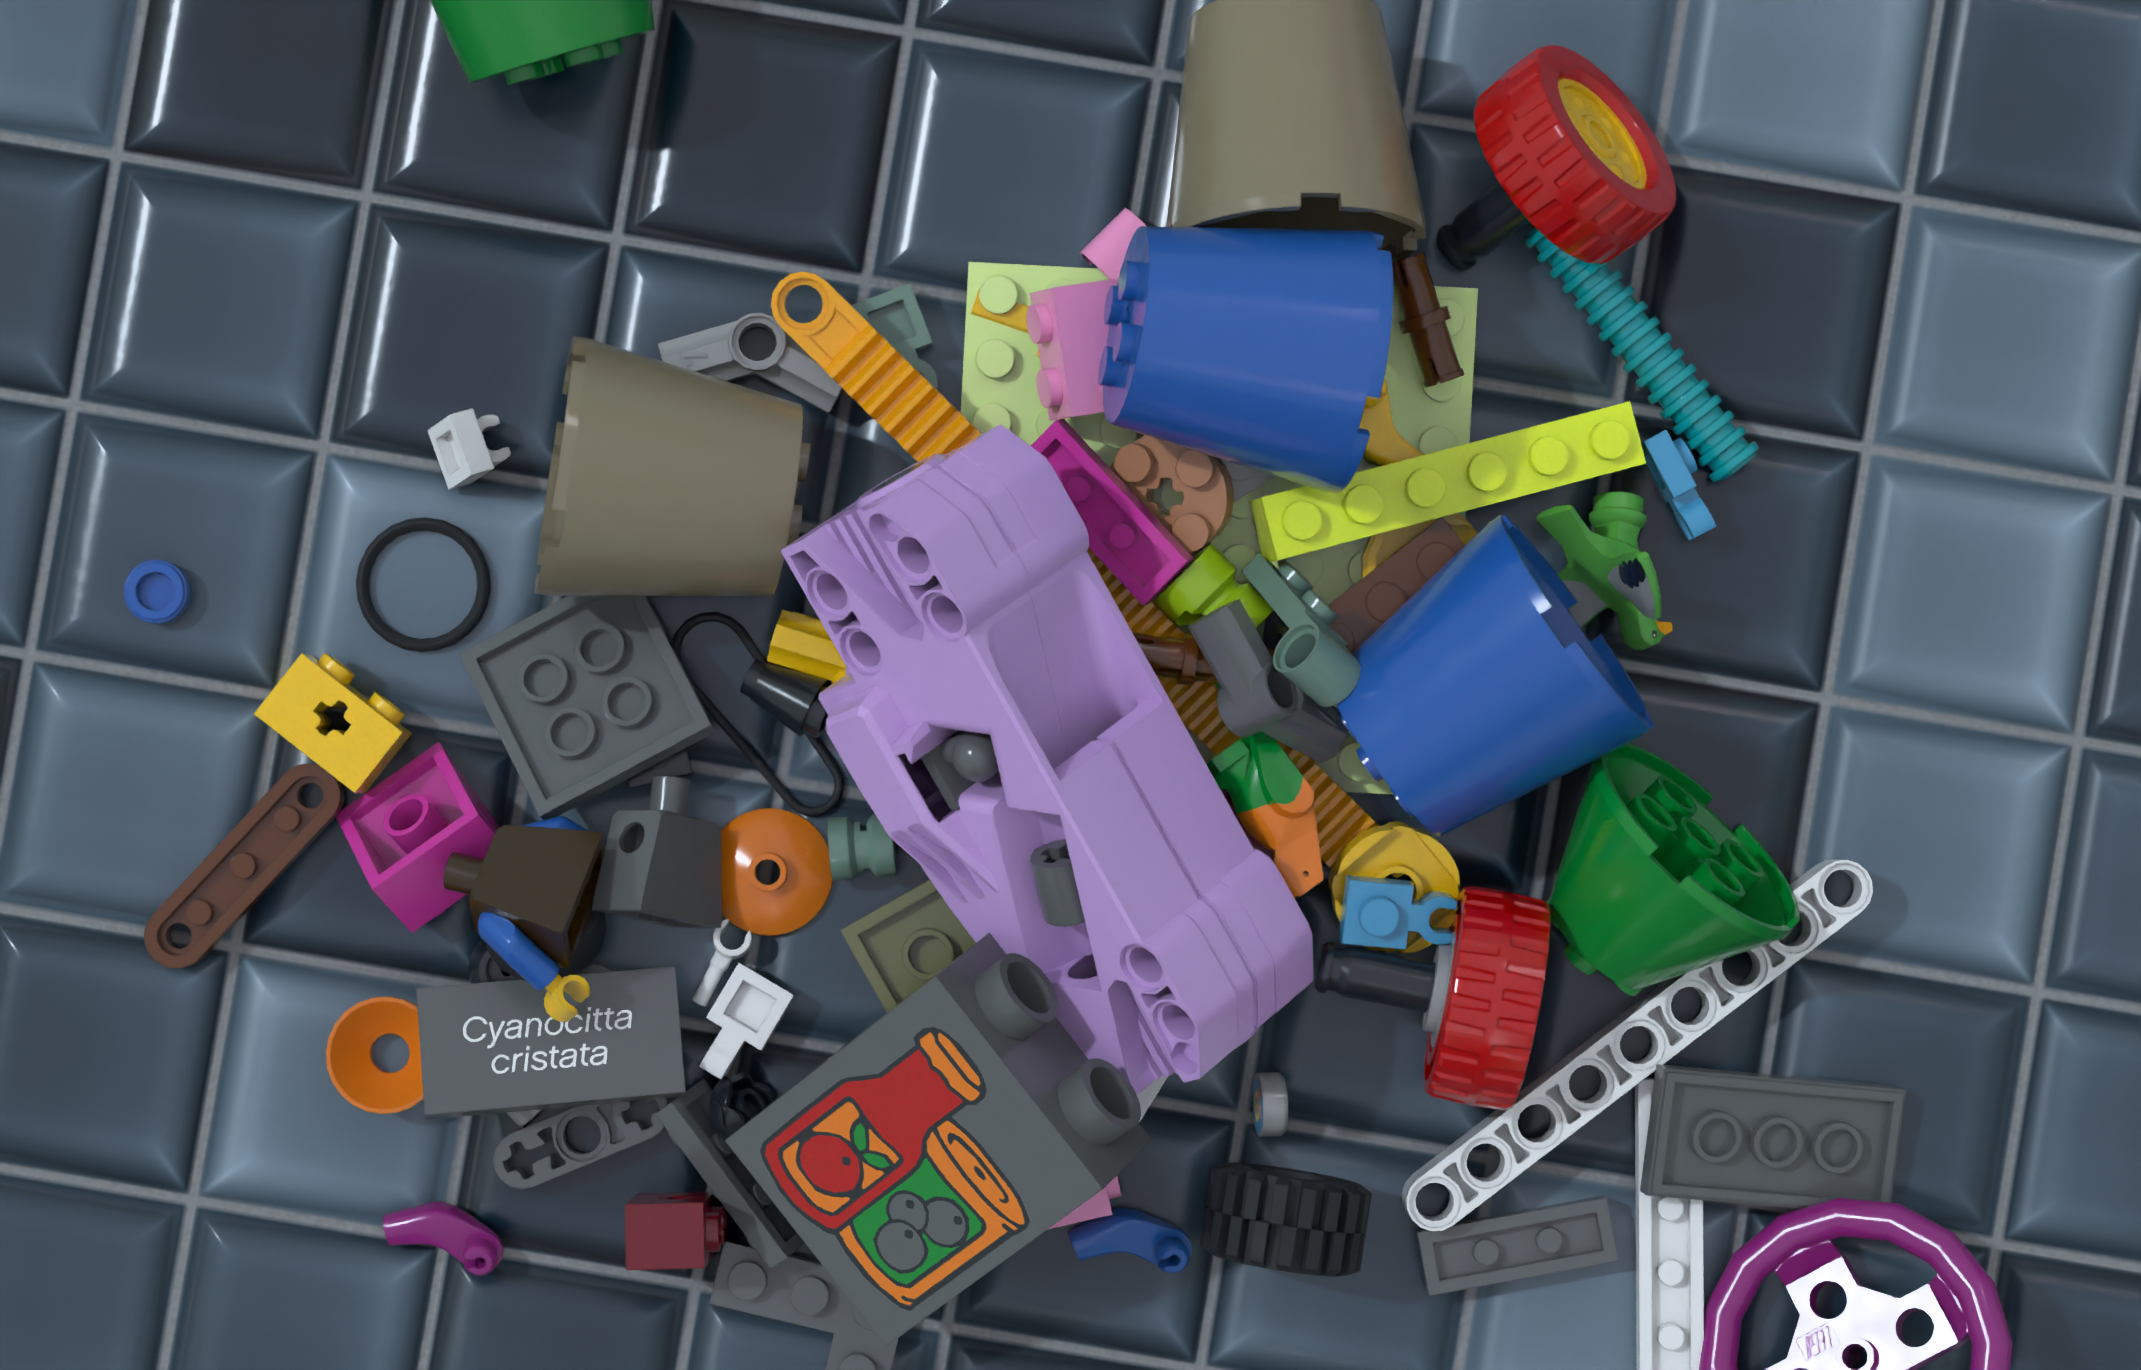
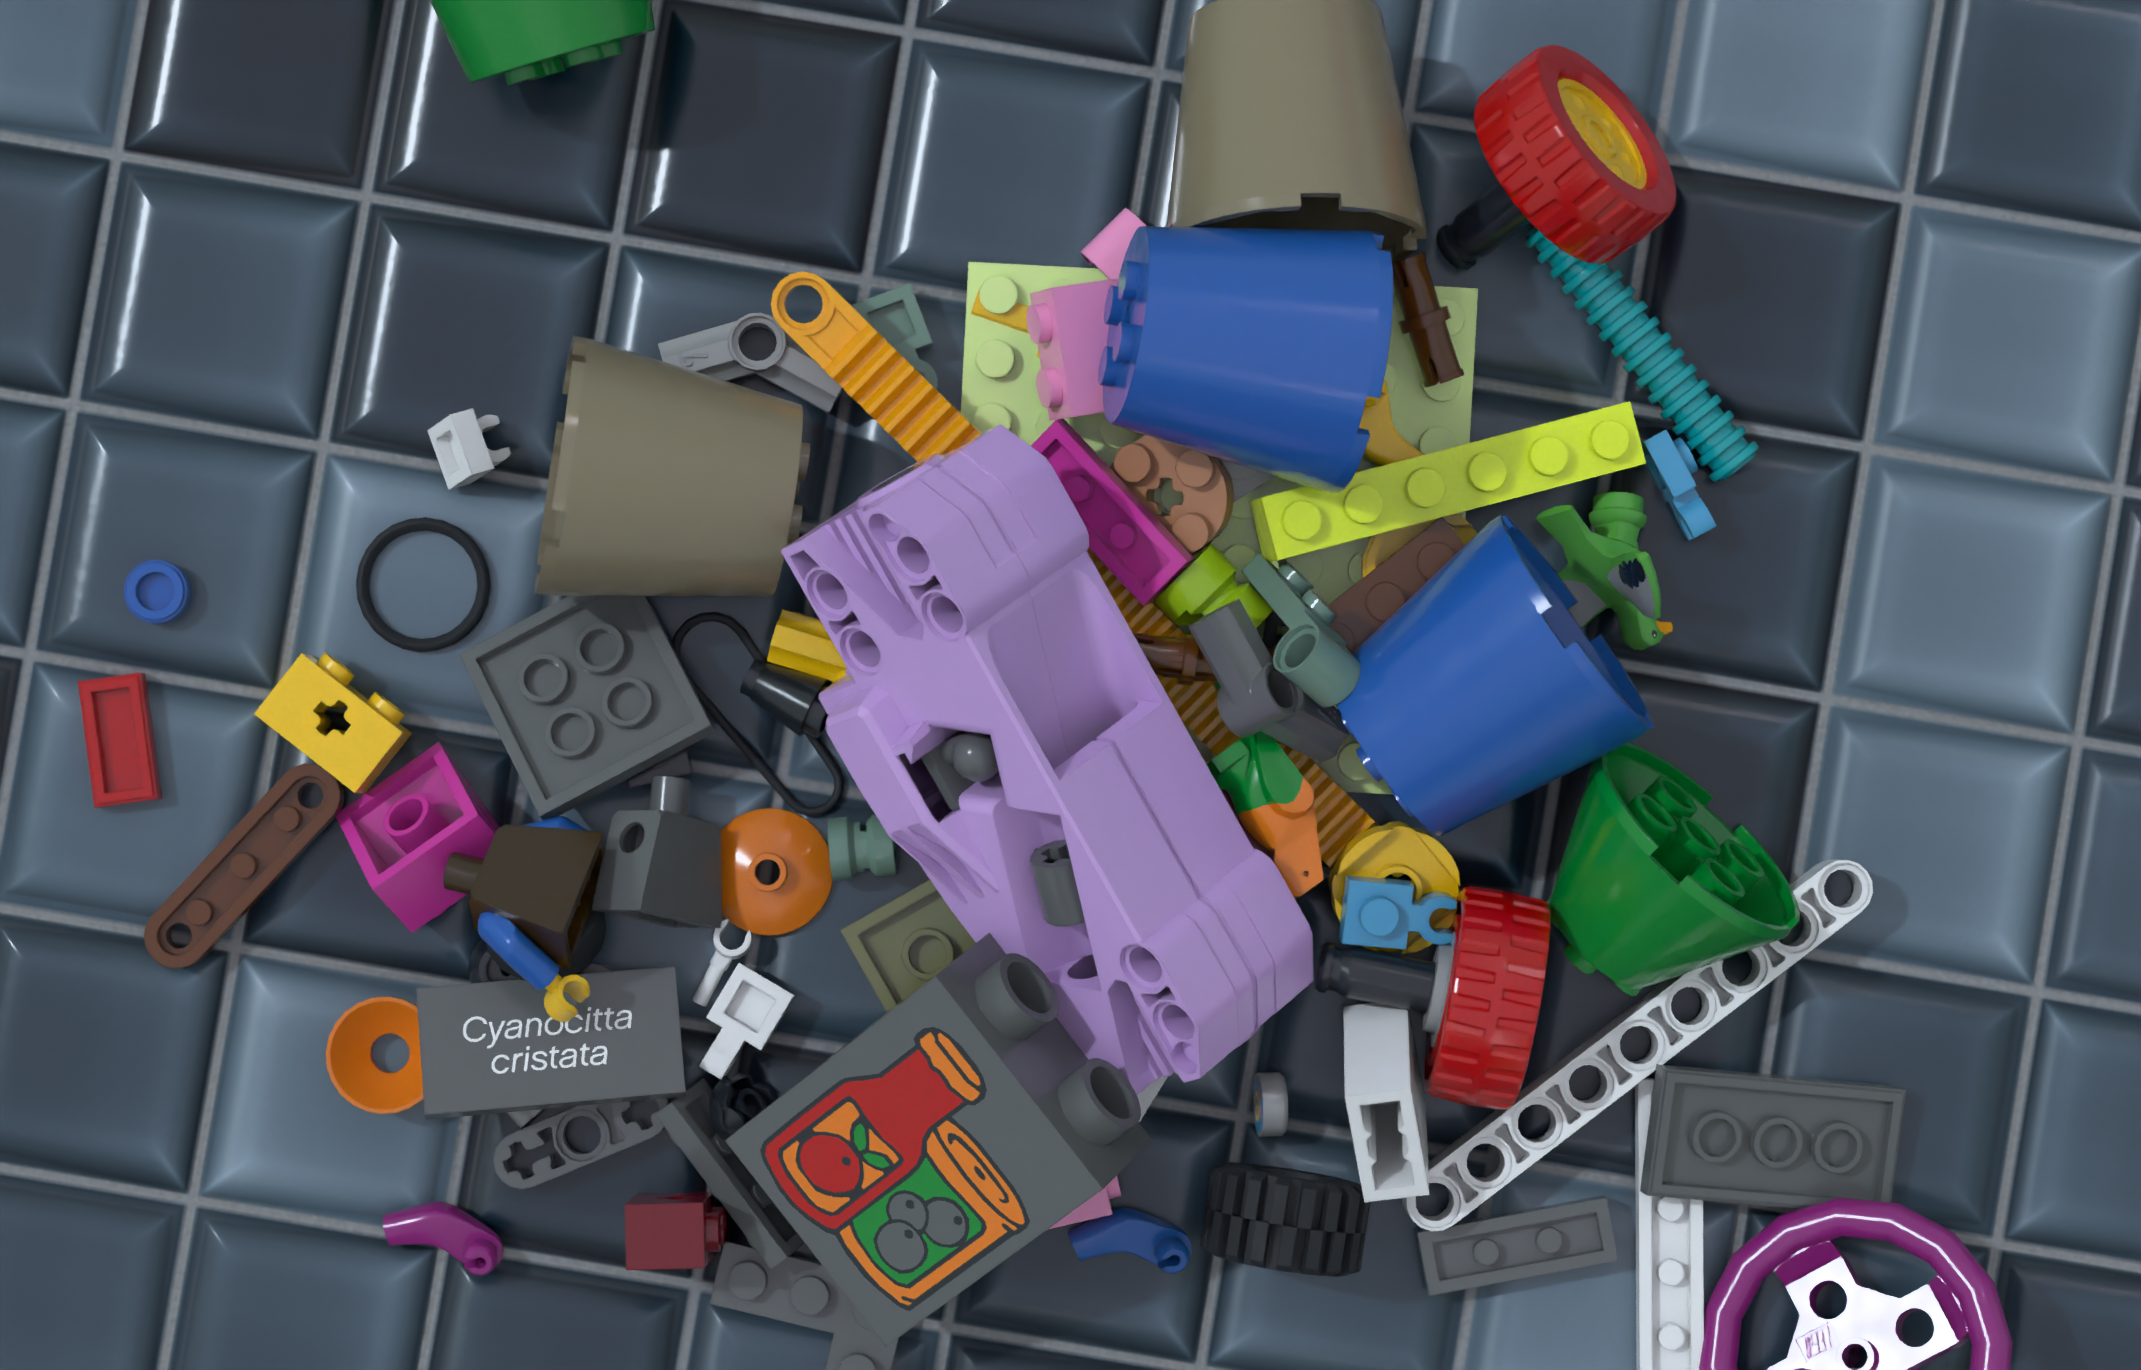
(119, 740): none -> red tile
(1385, 1102): none -> white brick

